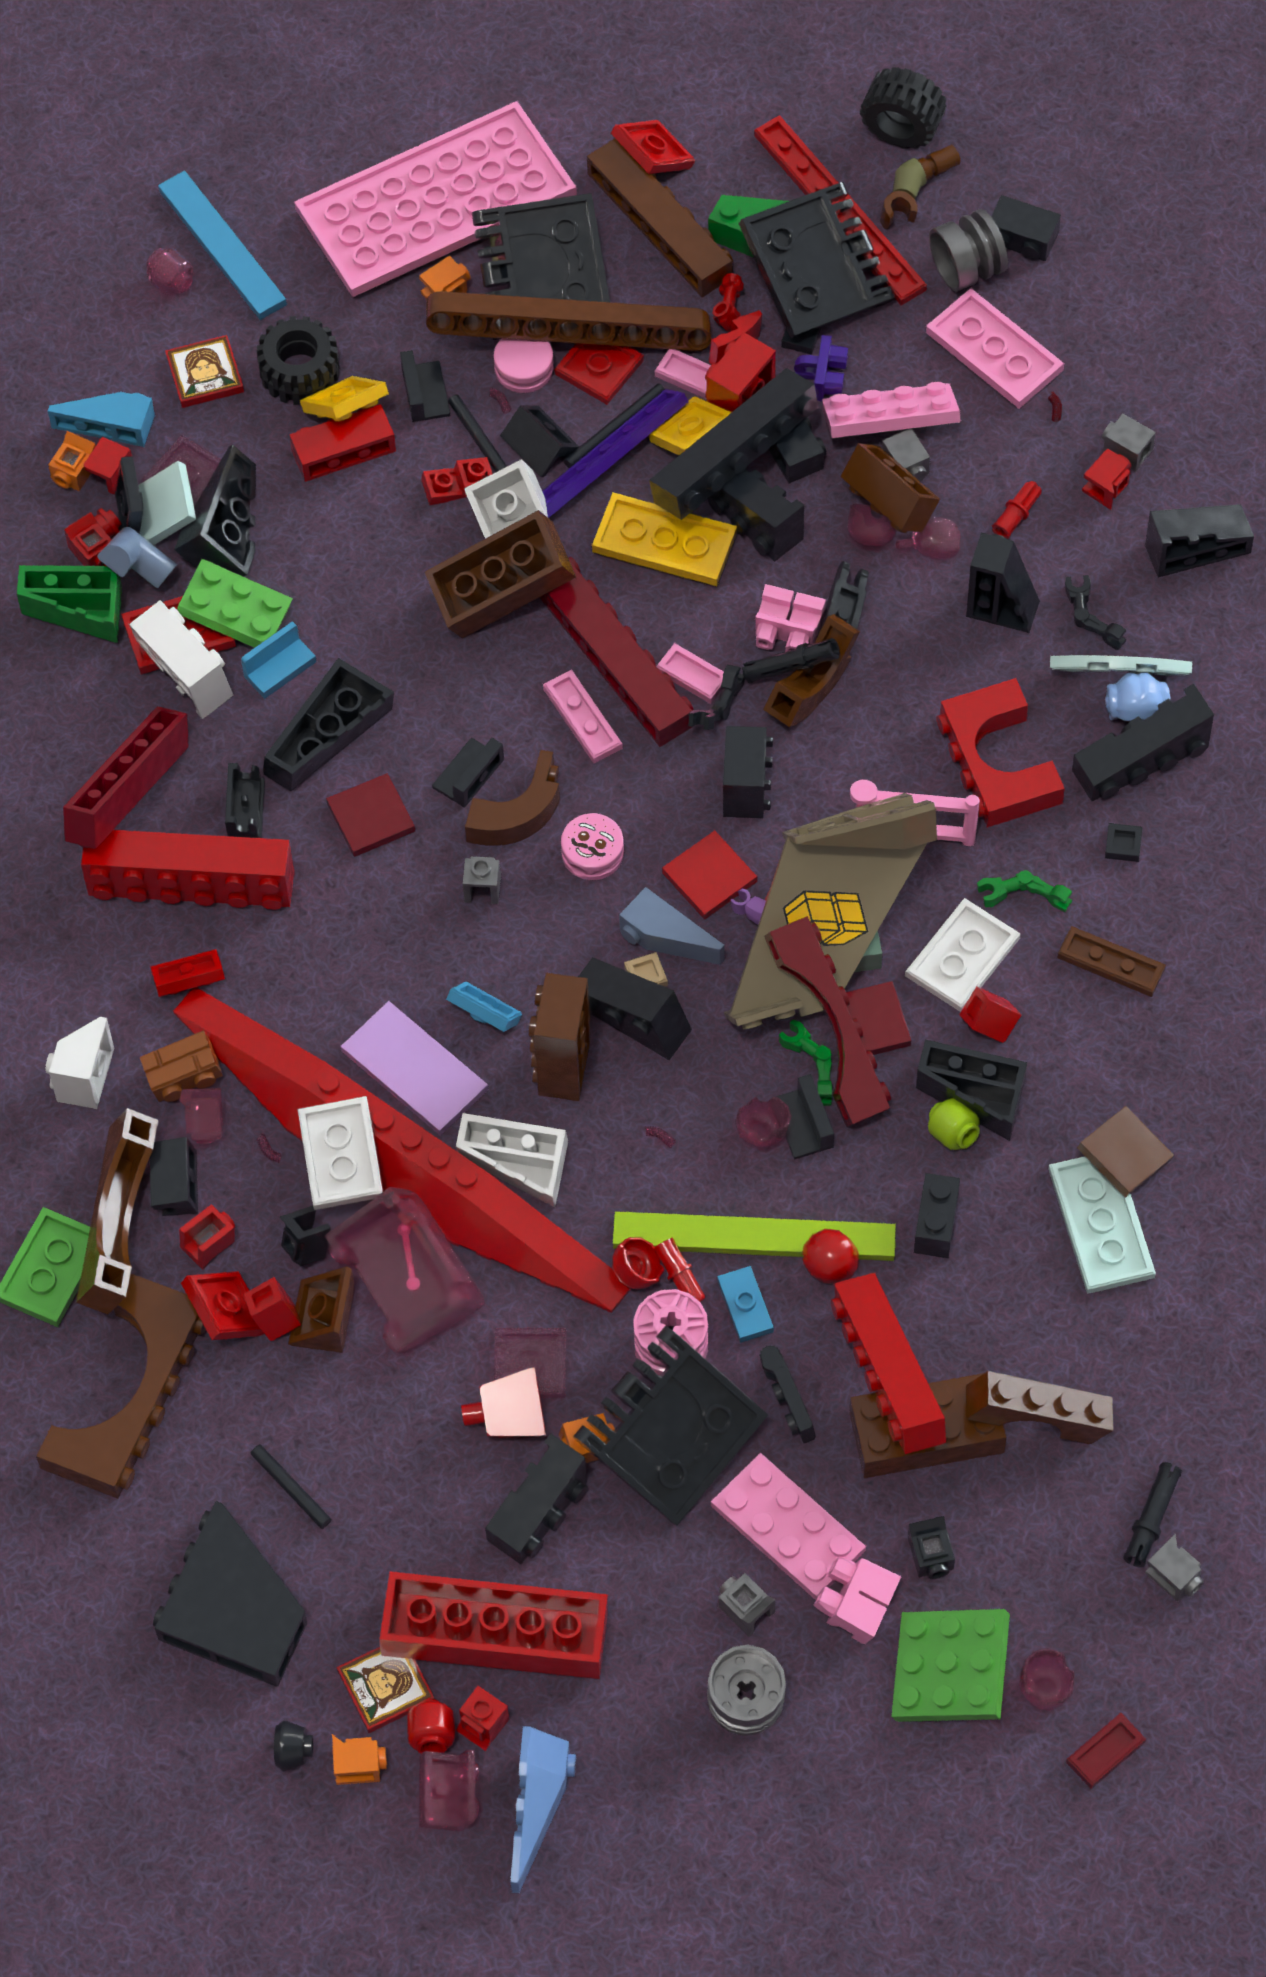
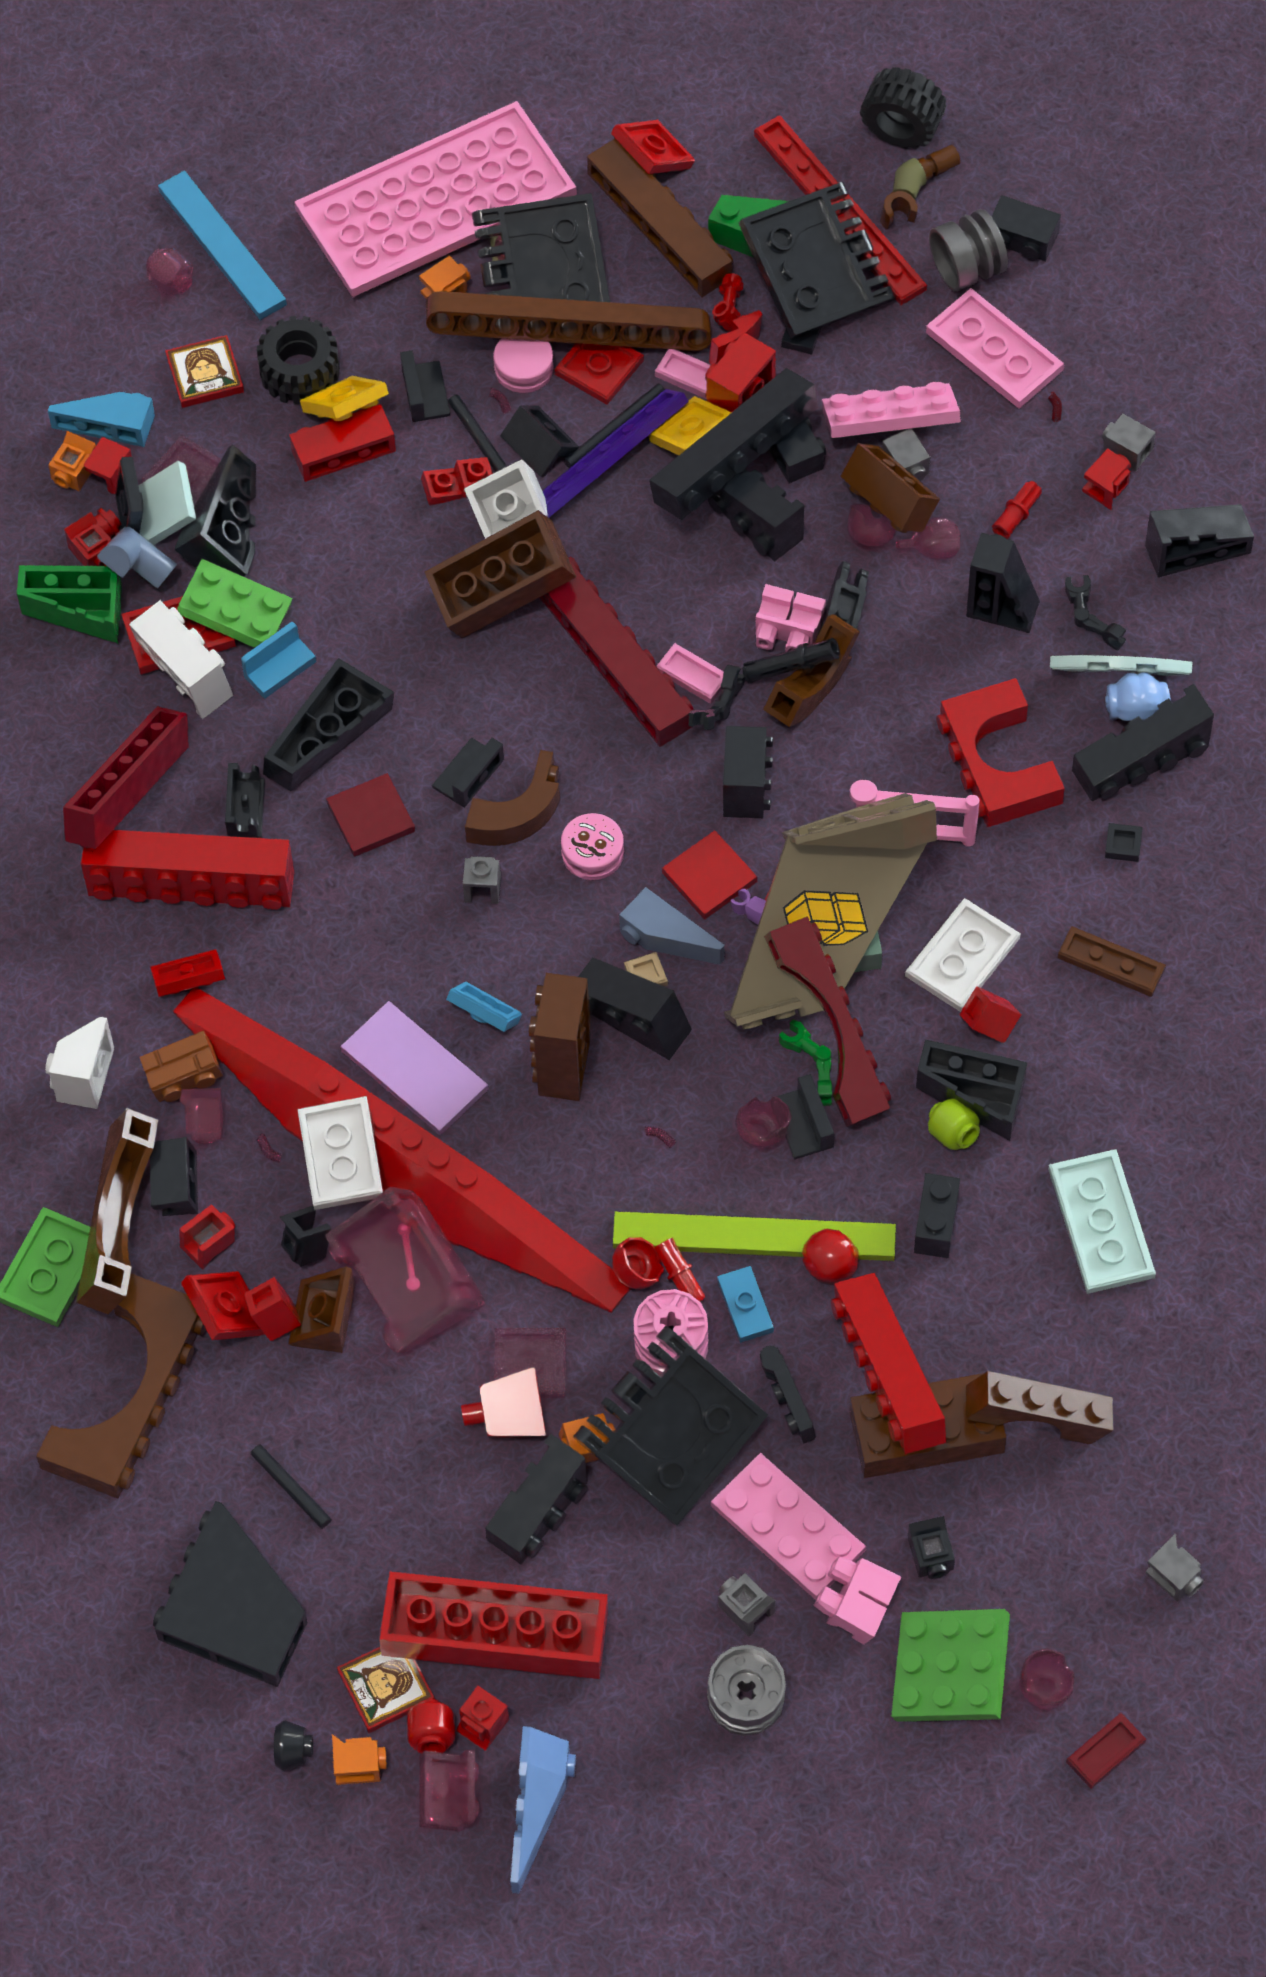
(516, 1153): white wedge -> none
(582, 716): bright pink tile -> none
(658, 540): yellow plate -> none
(817, 368): dark purple hips -> none
(880, 1018): dark red tile -> none
(1057, 895): green piece -> none
(1125, 1151): reddish brown tile -> none
(1147, 1528): black pin -> none

